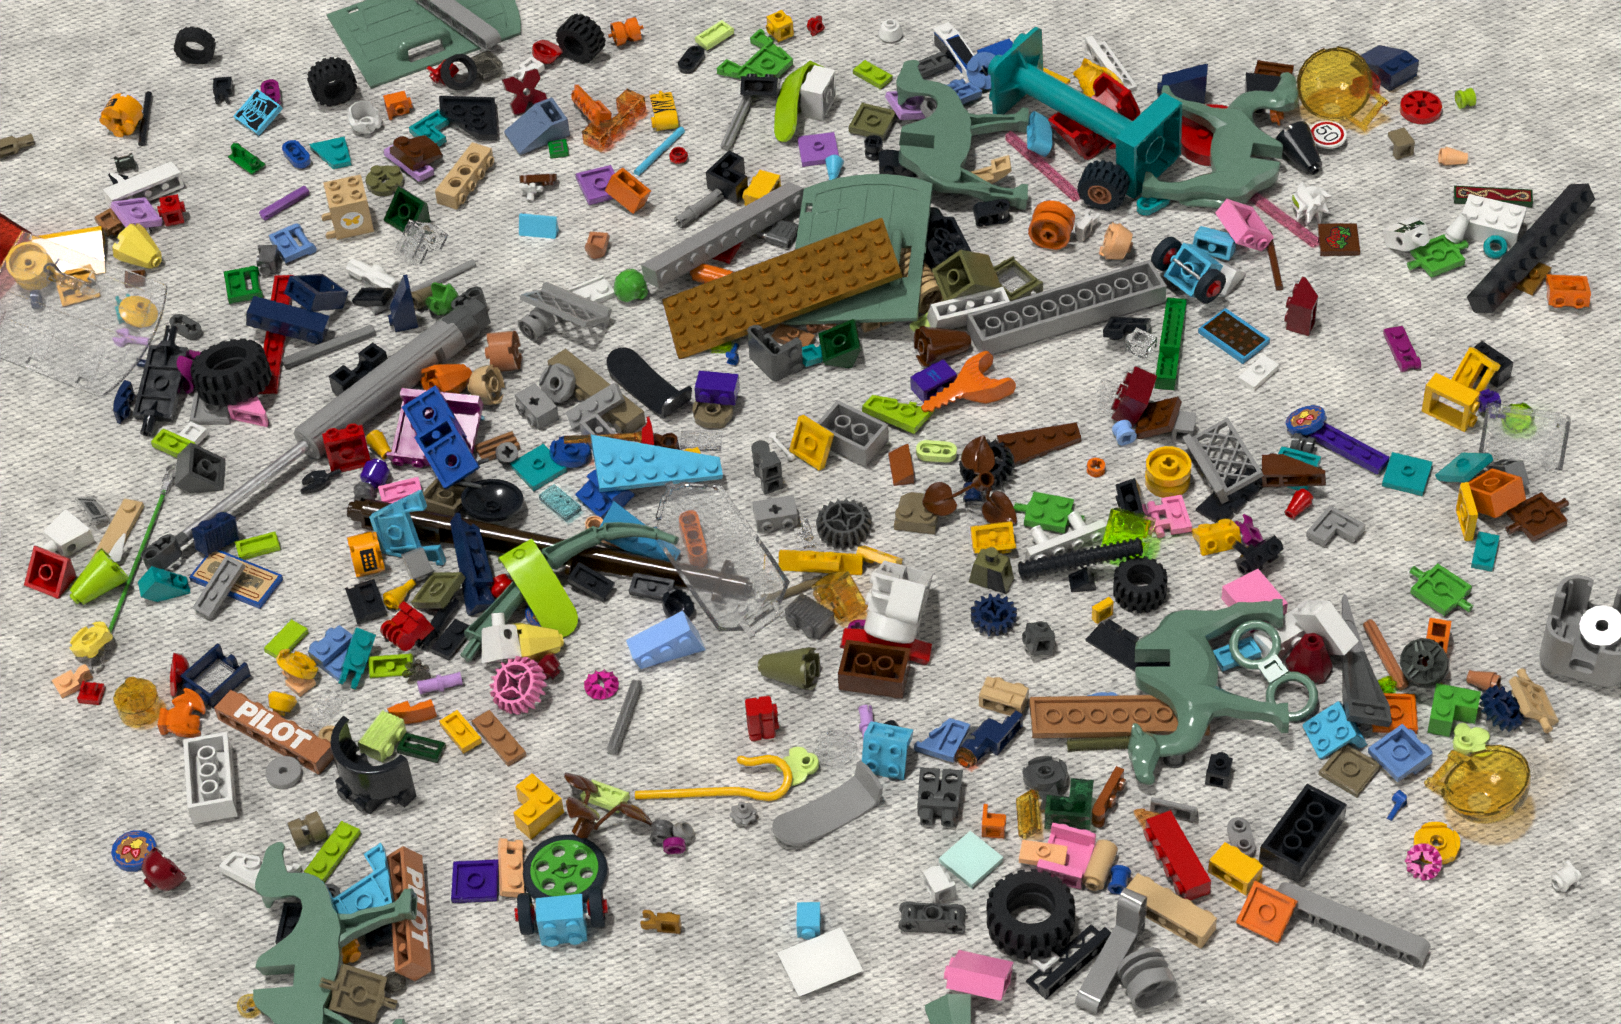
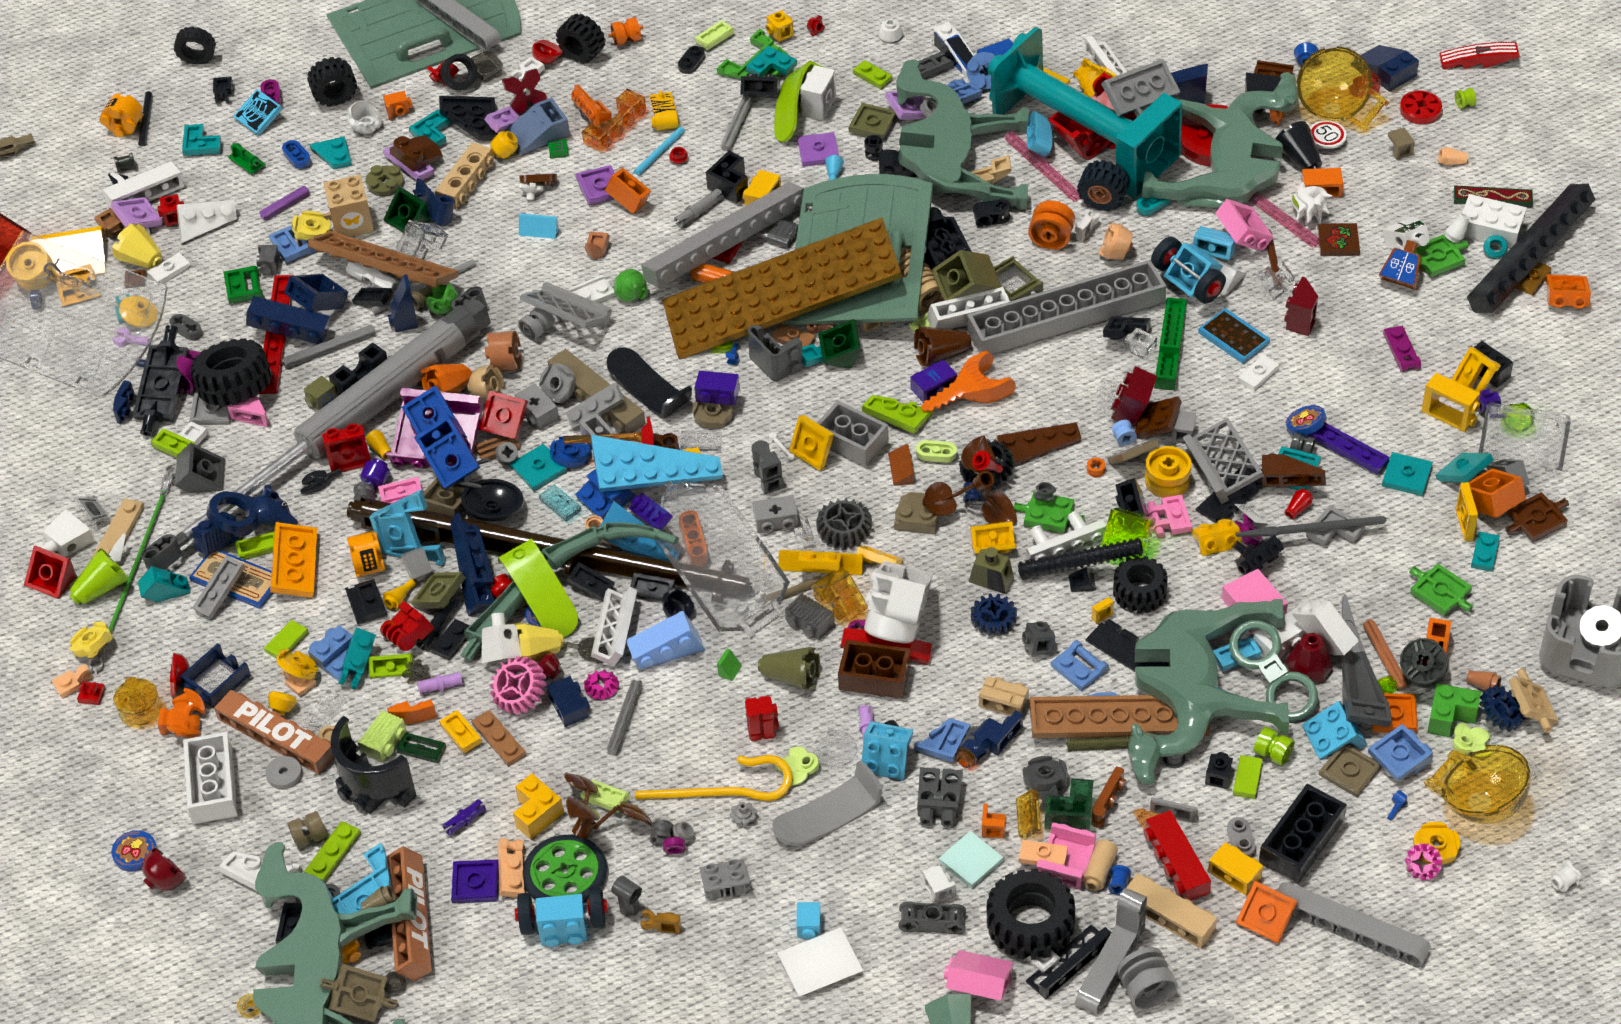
(169, 268): none -> white plate
(197, 144): none -> teal plate
(202, 217): none -> white wing
(263, 509): none -> dark blue animal
(293, 560): none -> light orange plate
(301, 224): none -> light yellow plate
(319, 393): none -> olive brick
(380, 897): none -> dark tan cone
(383, 259): none -> medium nougat plate
(439, 206): none -> dark blue door
(464, 817): none -> dark purple pin
(501, 119): none -> lavender plate
(503, 415): none -> tile
(504, 144): none -> yellow head
(568, 701): none -> dark blue brick
(585, 649): none -> clear smoke piece
(620, 629): none -> white fence
(627, 894): none -> dark grey piece
(650, 511): none -> dark purple plate
(724, 876): none -> light grey hinge
(728, 665): none -> bright green slope
(771, 59): none -> teal plate
(983, 461): none -> red cone
(1045, 492): none -> dark grey plate
(1075, 670): none -> medium blue plate
(1133, 452): none -> dark tan tile
(1140, 88): none -> light grey plate
(1247, 776): none -> lime tile
(1251, 513): none -> white sticker
(1270, 744): none -> lime wheel
(1272, 283): none -> clear brick
(1273, 530): none -> dark grey piece
(1304, 51): none -> blue cone
(1326, 178): none -> orange brick
(1403, 266): none -> torso
(1485, 53): none -> slope

